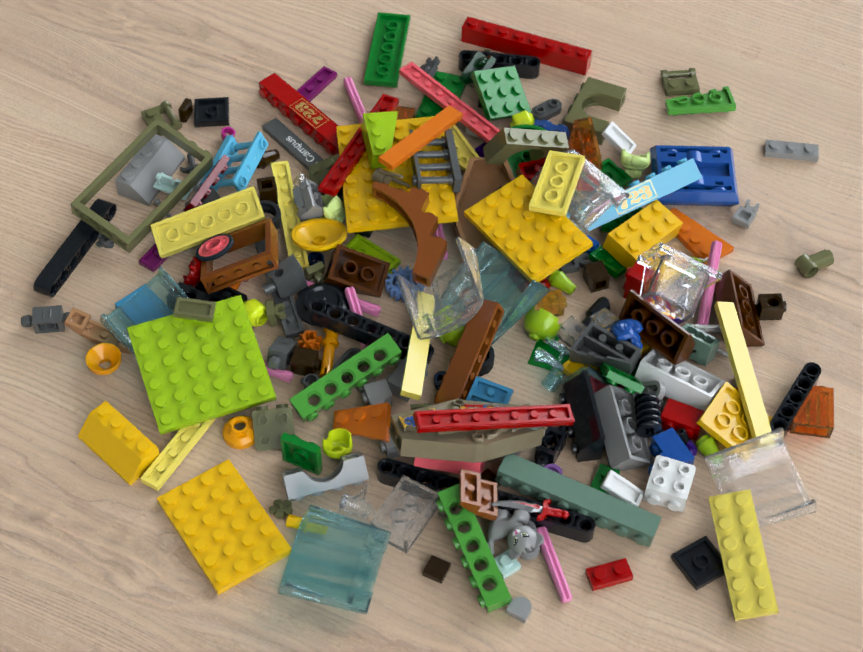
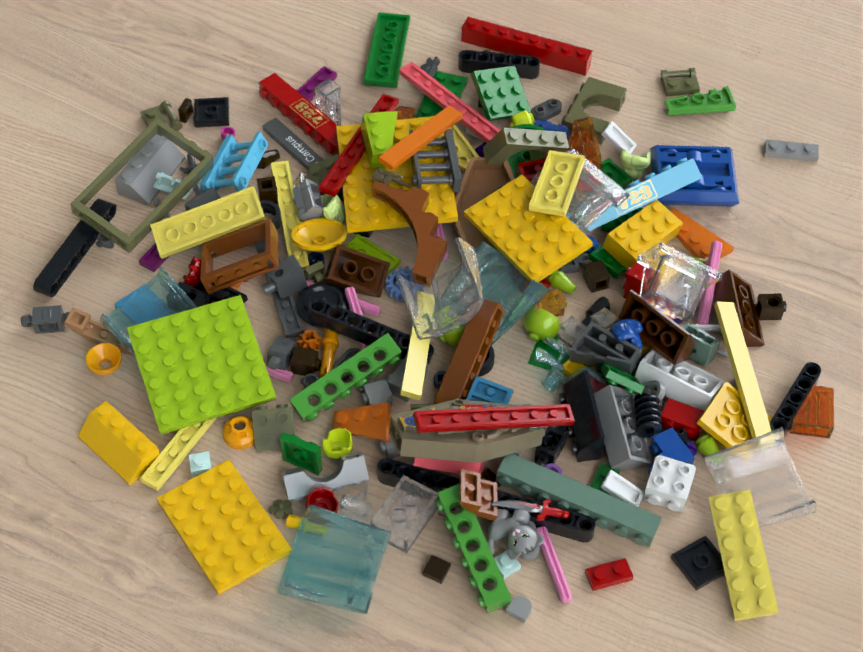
(194, 309): olive tile -> none
(199, 463): none -> light aqua plate
(212, 179): plate -> none
(214, 247): wheel -> none
(256, 312): neon yellow head -> none
(274, 313): olive tile -> none
(322, 498): none -> red hair
(329, 100): none -> clear slope
(354, 98): bright pink axle -> none
(478, 62): dark green bracket -> none
(745, 215): light grey plate -> none
(811, 264): olive piece -> none

